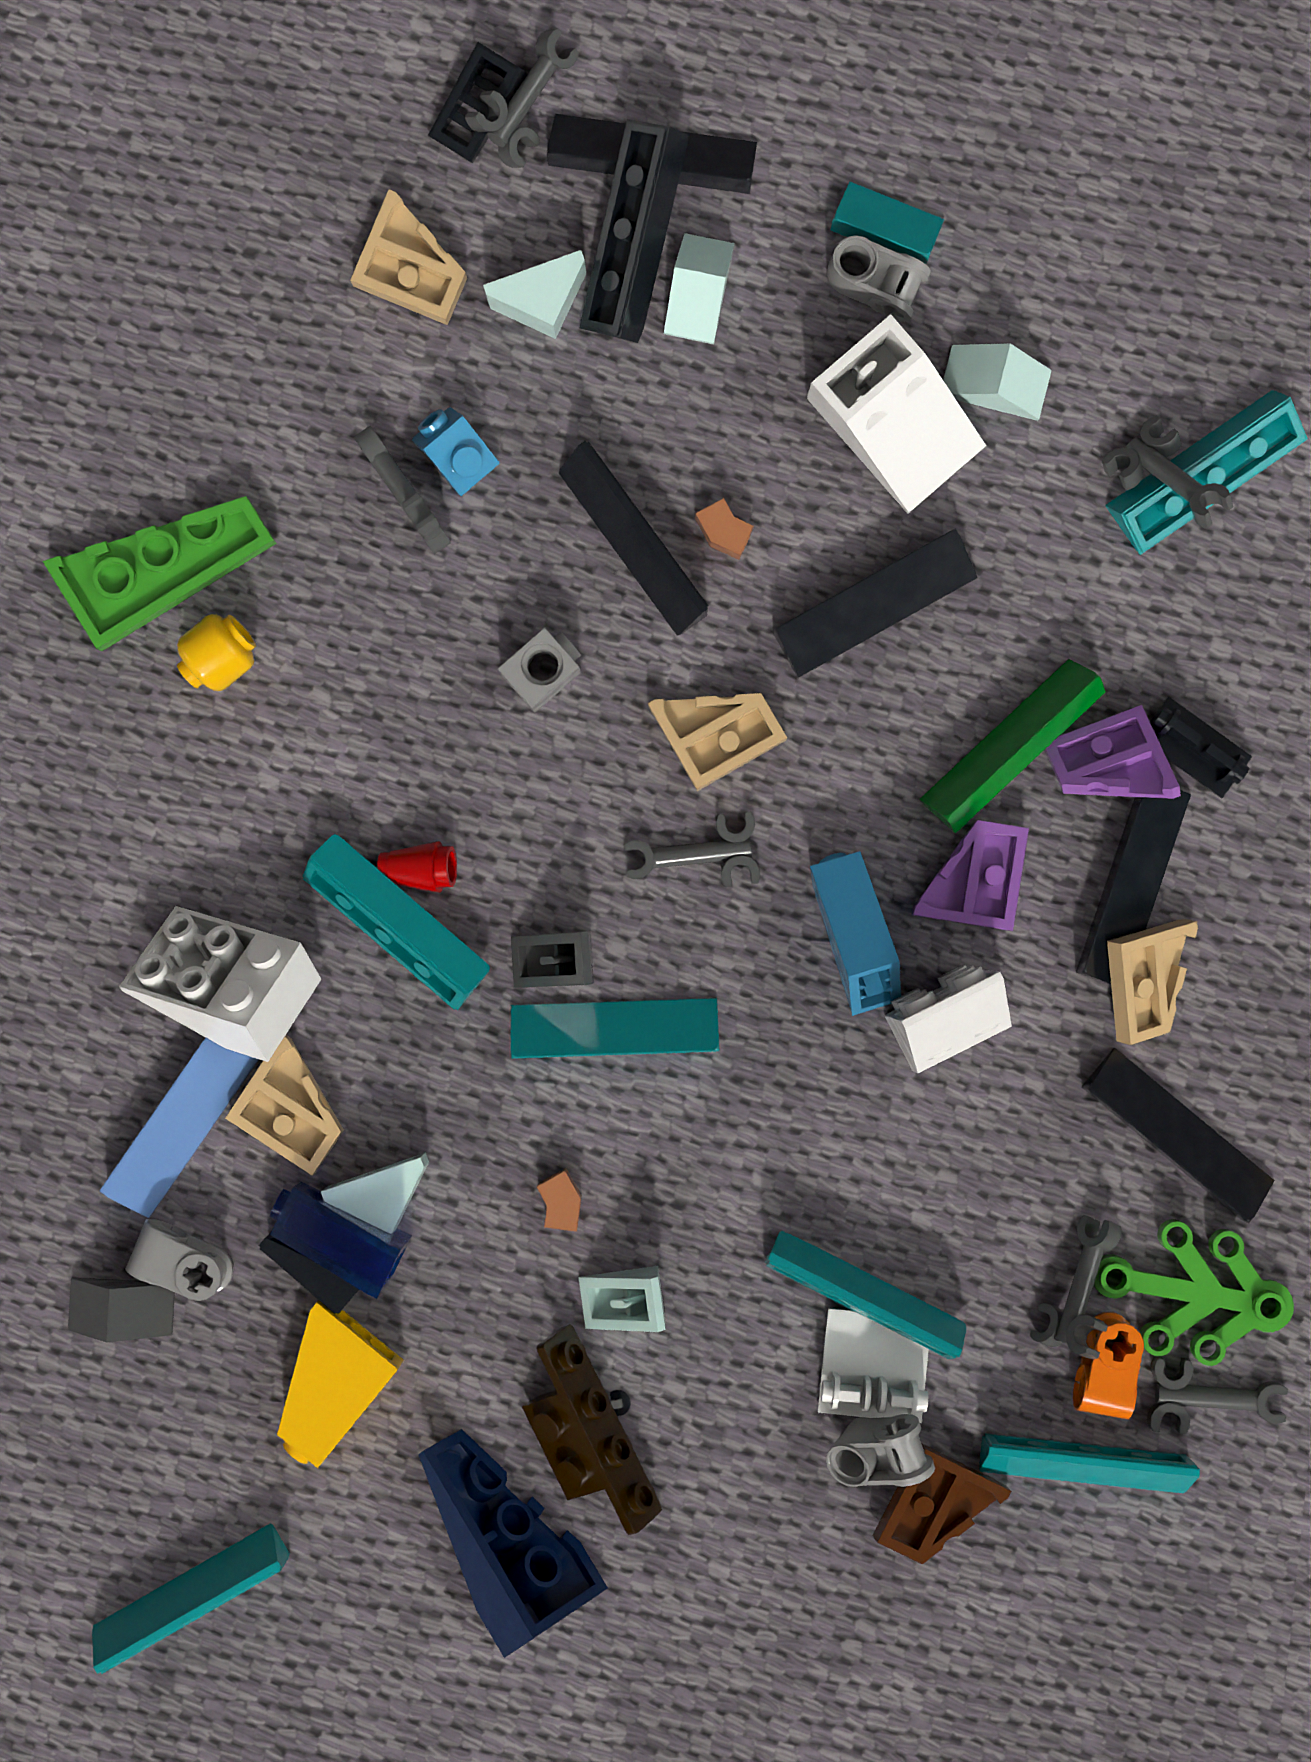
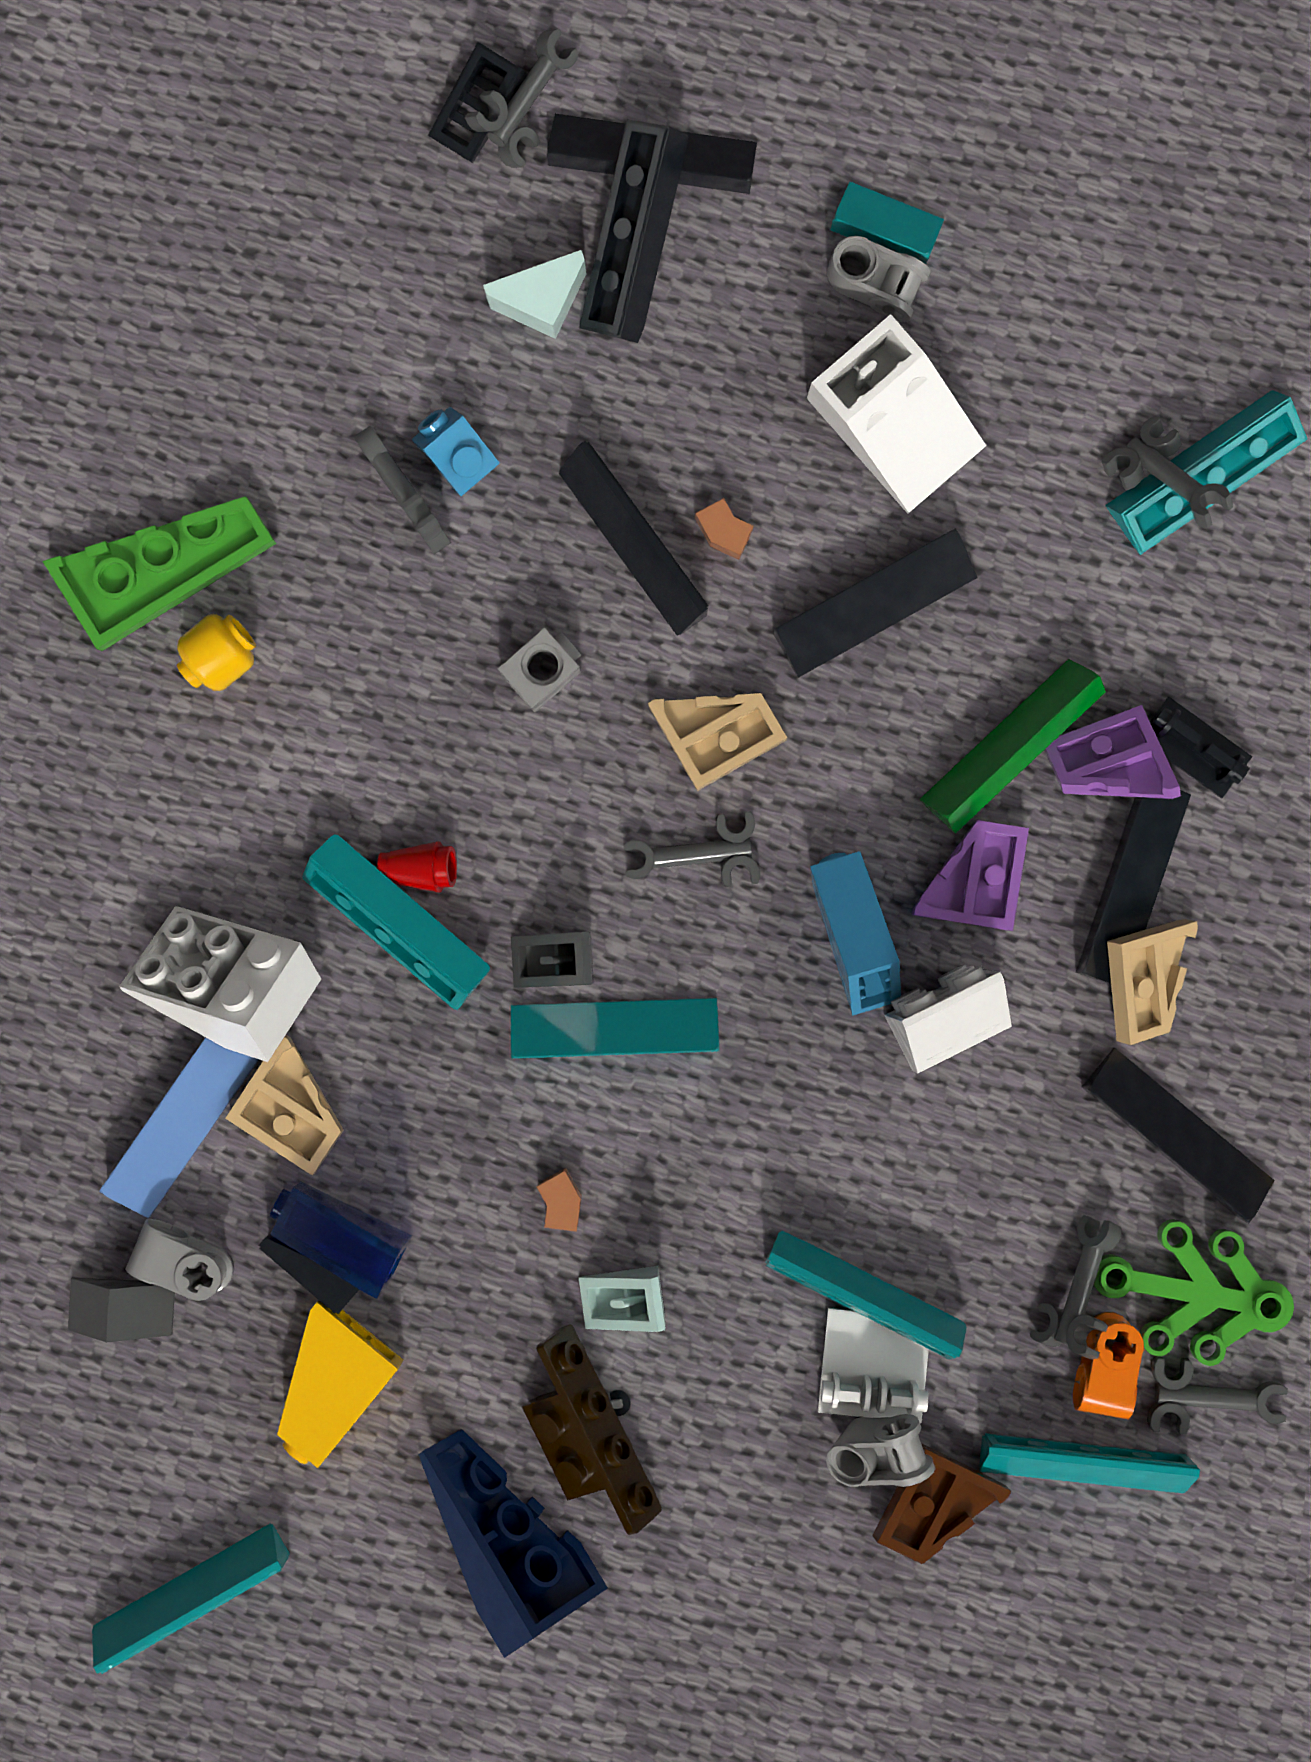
(380, 1194): light aqua slope -> none
(408, 264): tan wing -> none
(698, 288): light aqua slope -> none
(997, 378): light aqua slope -> none

